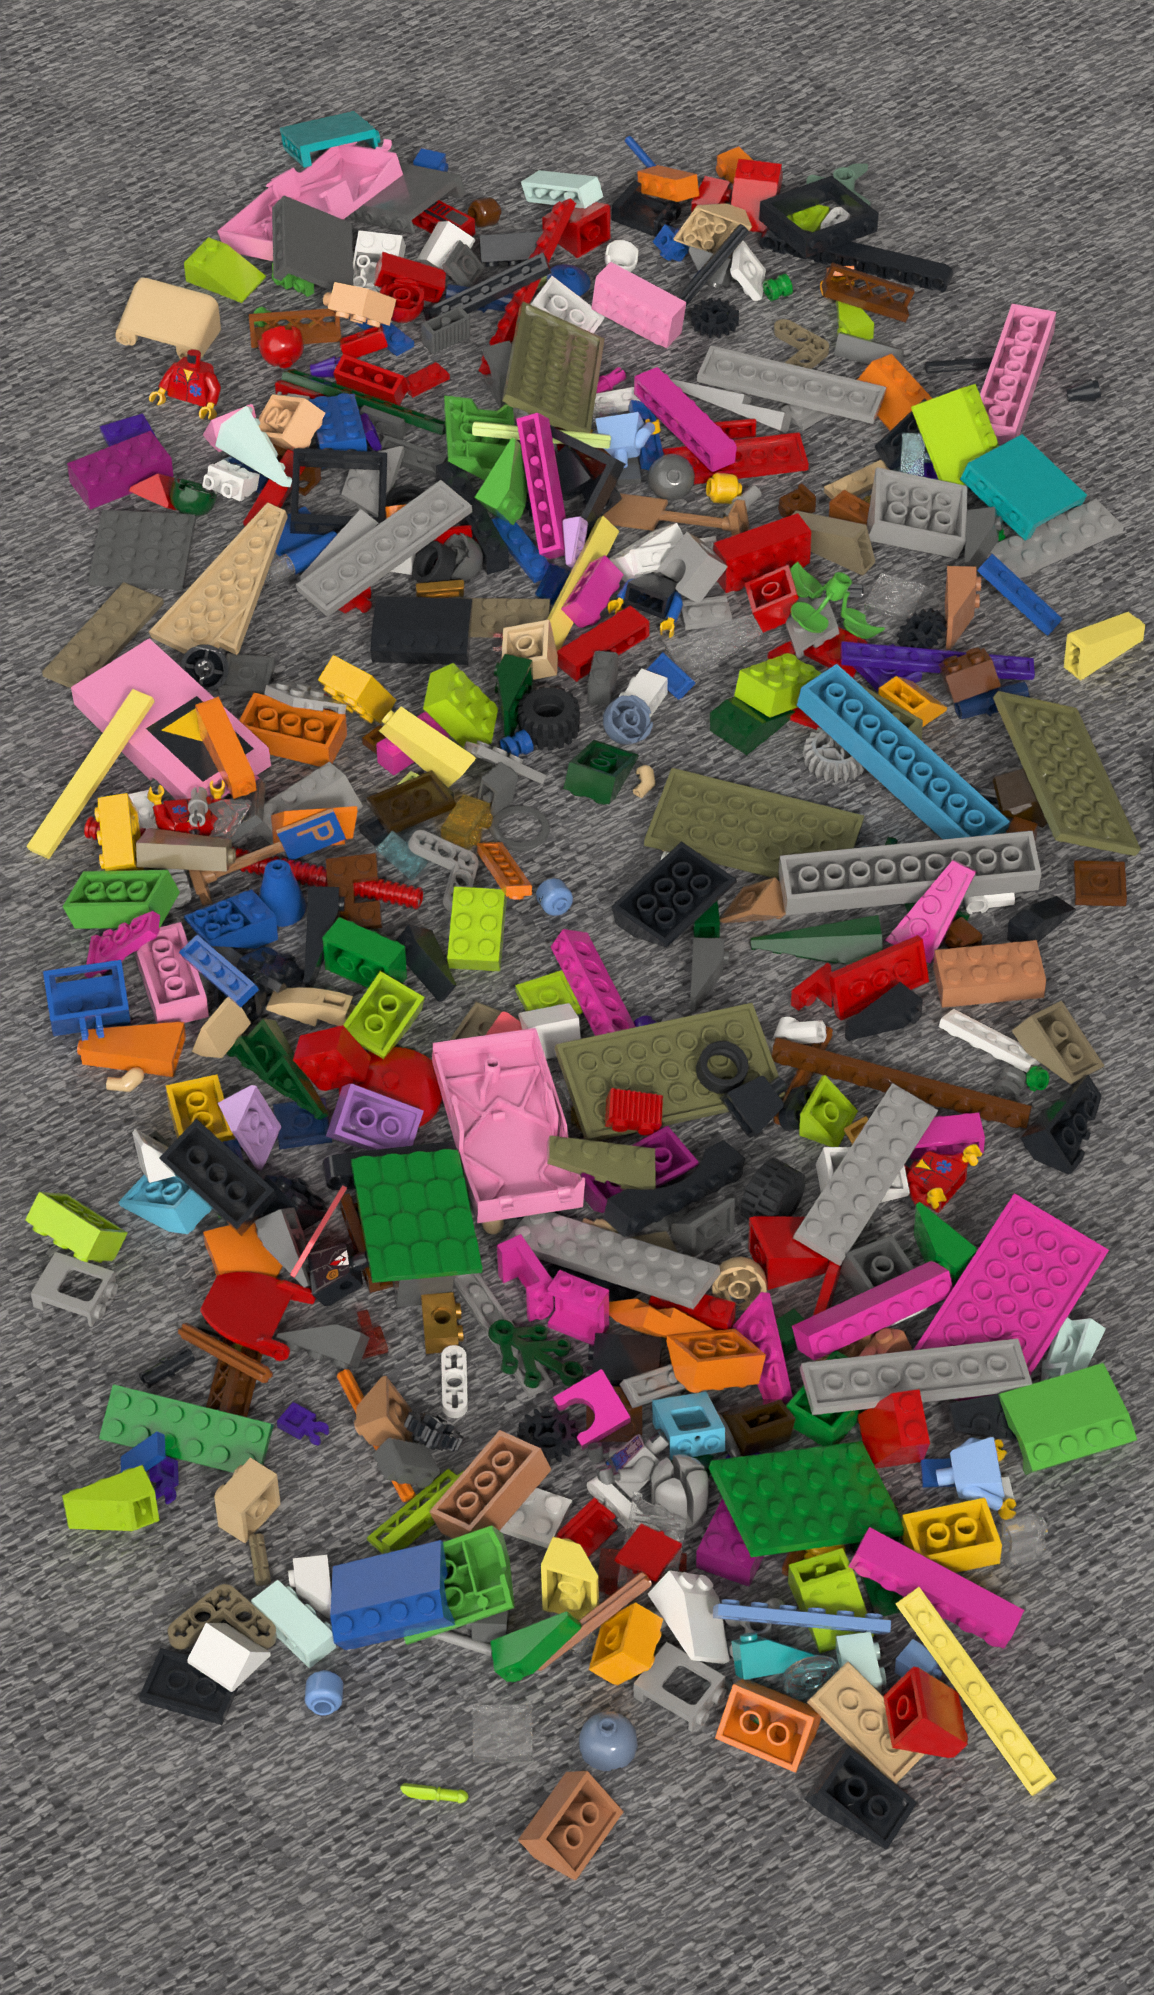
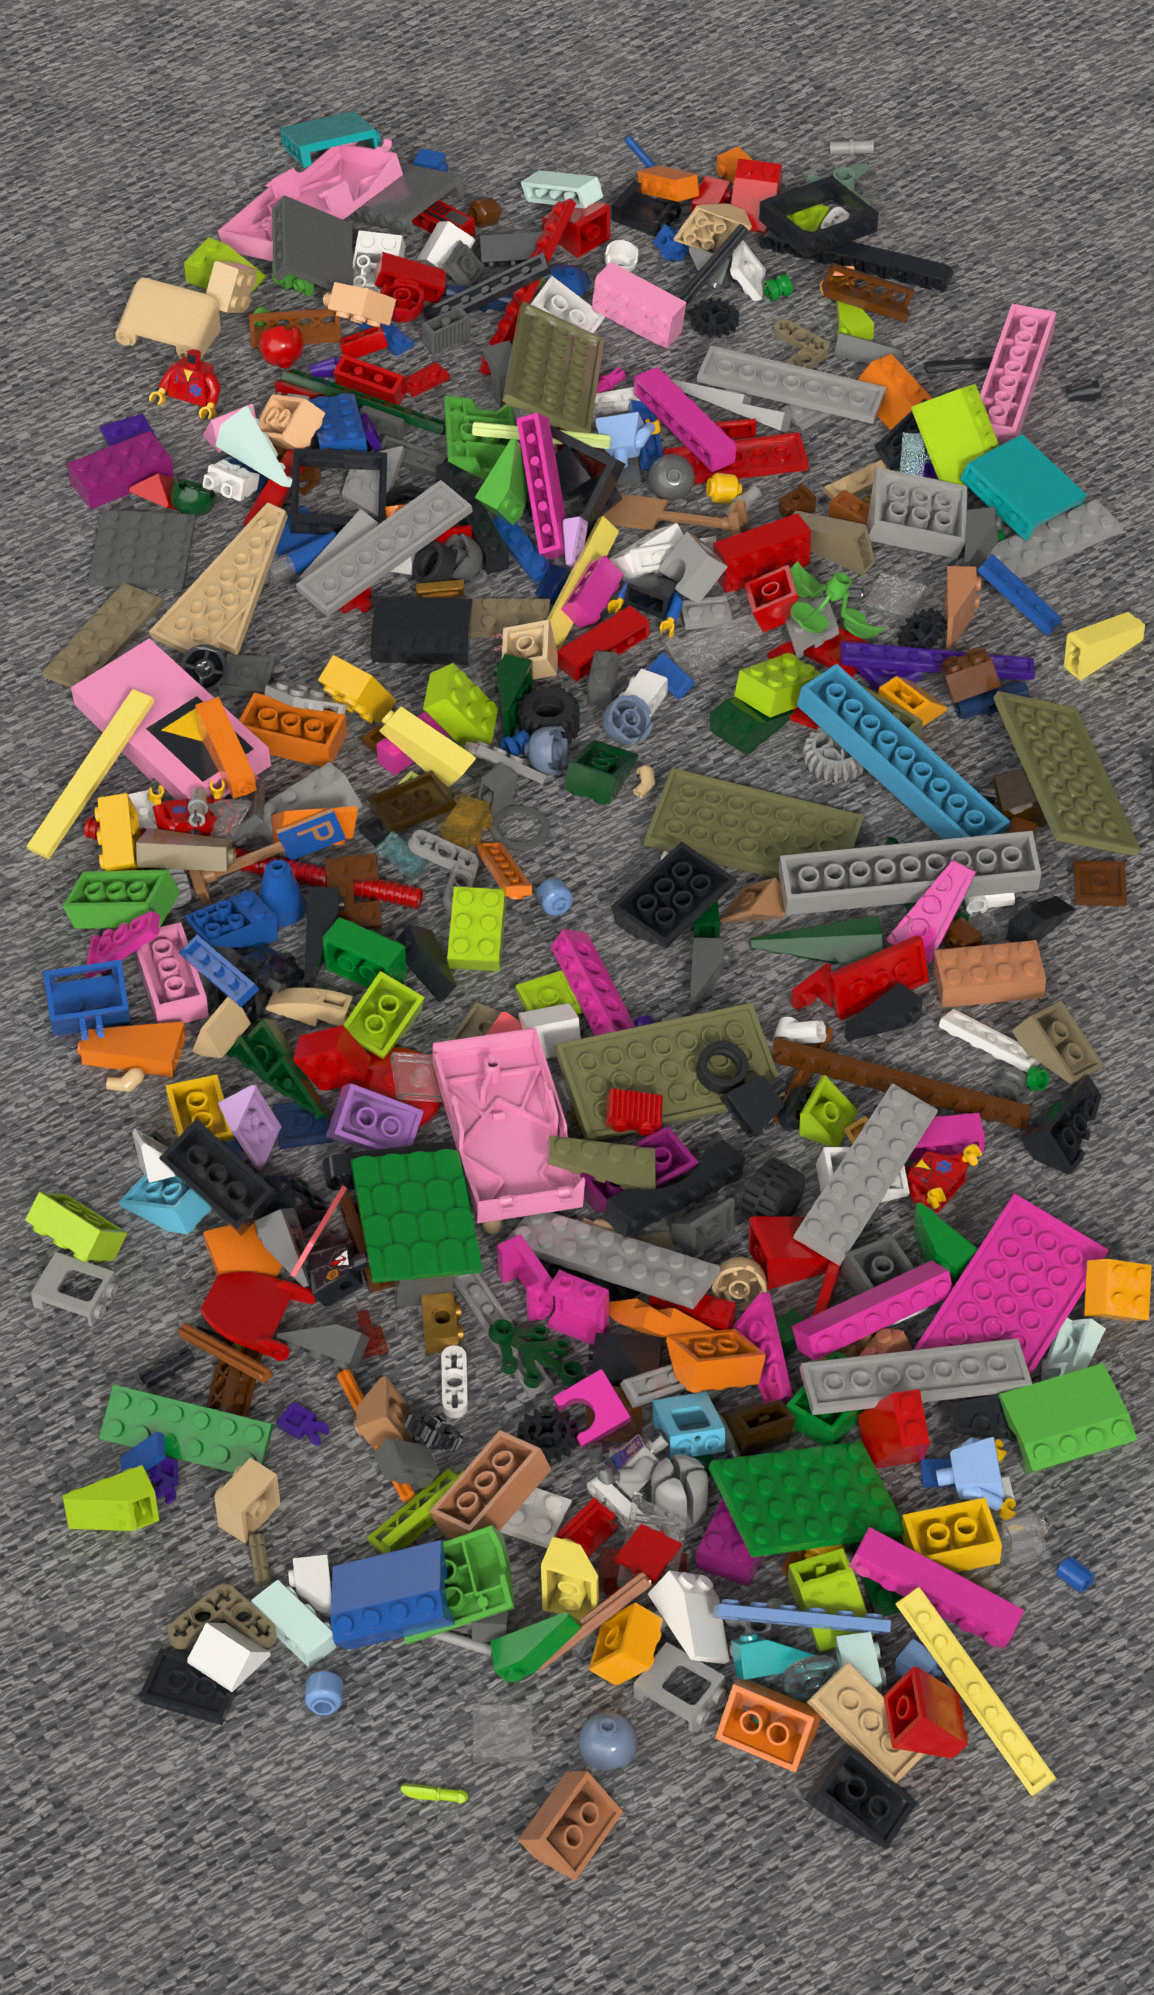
(231, 285): none -> tan brick
(415, 1077): none -> clear plate
(547, 750): none -> sand blue cylinder
(851, 147): none -> light grey pin
(1075, 1575): none -> blue piece
(1118, 1290): none -> light orange brick

